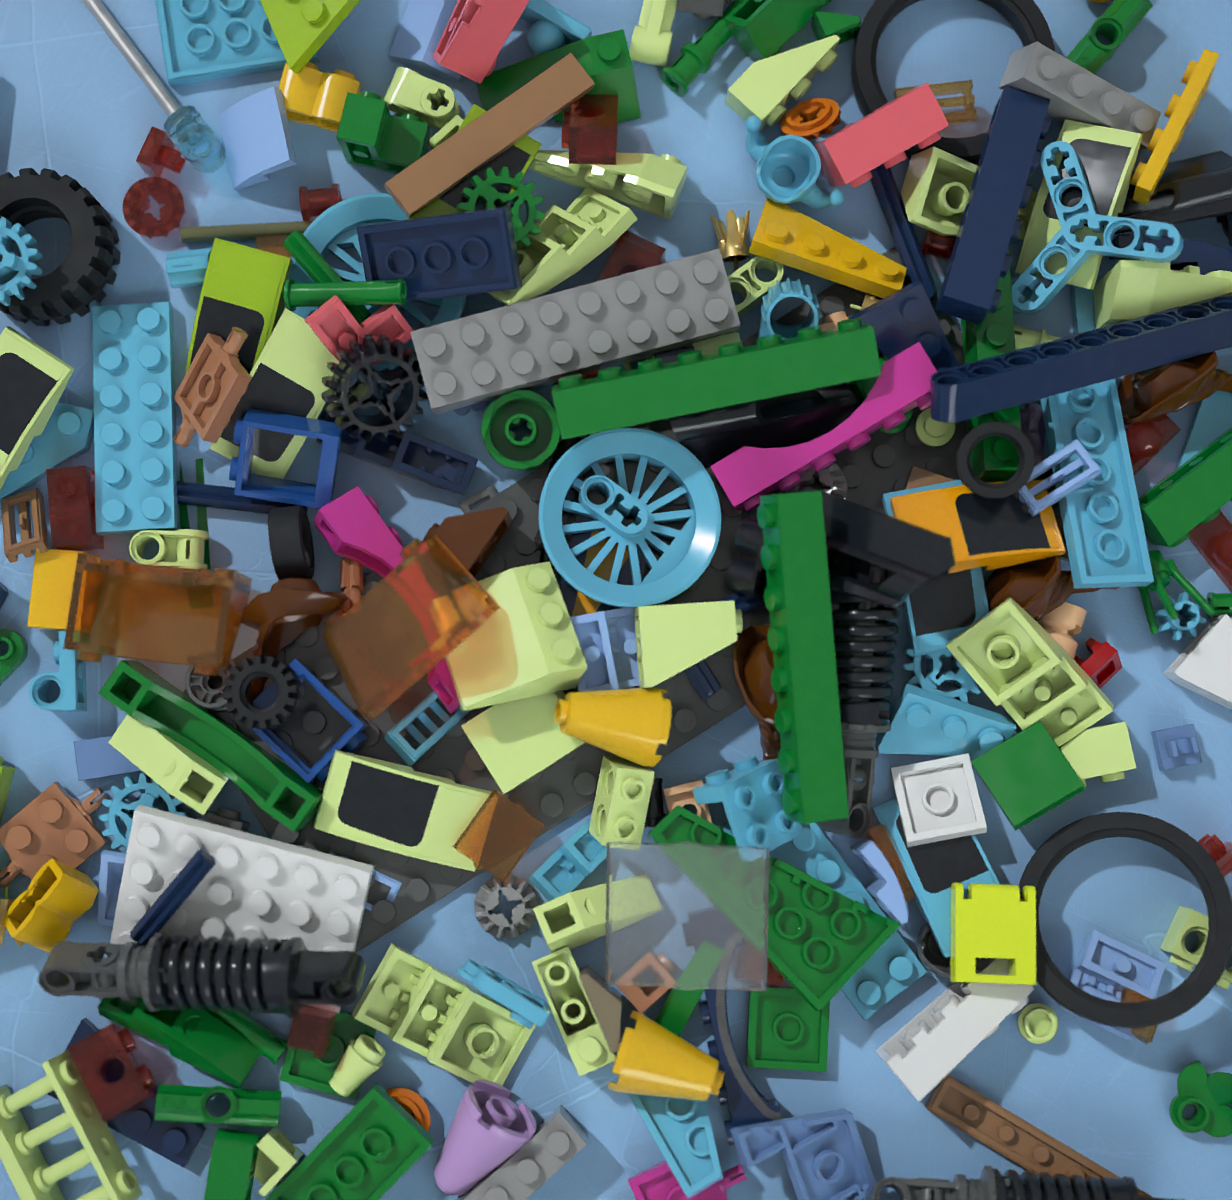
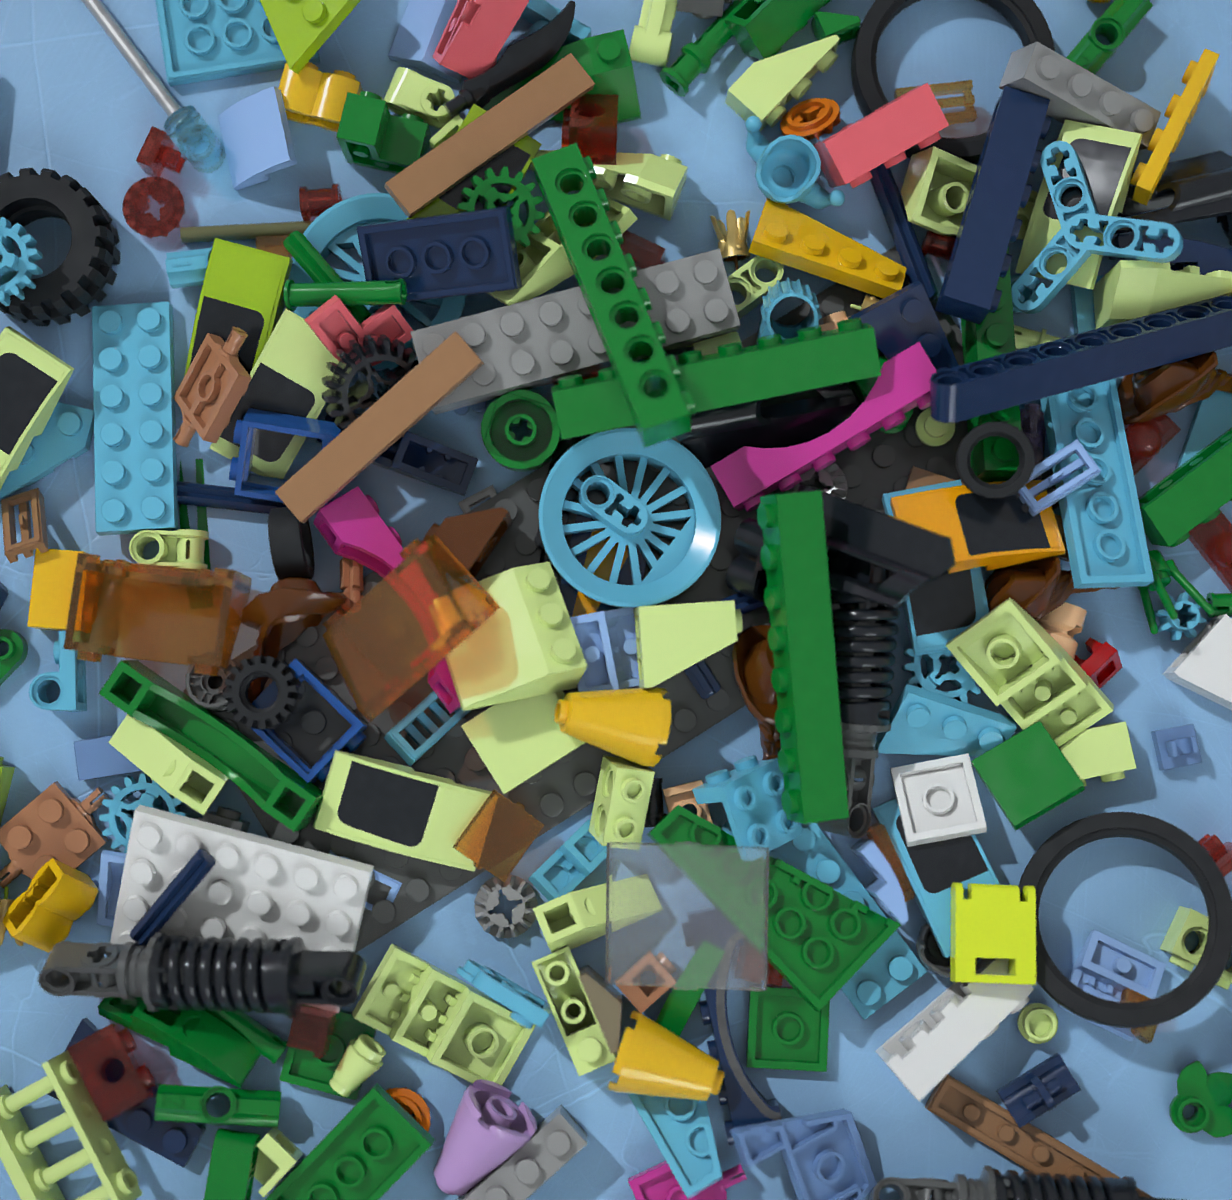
(73, 509): clear red brick -> none
(379, 427): none -> medium nougat tile
(516, 63): none -> black sword
(654, 417): none -> green brick
(1038, 1090): none -> dark blue hips

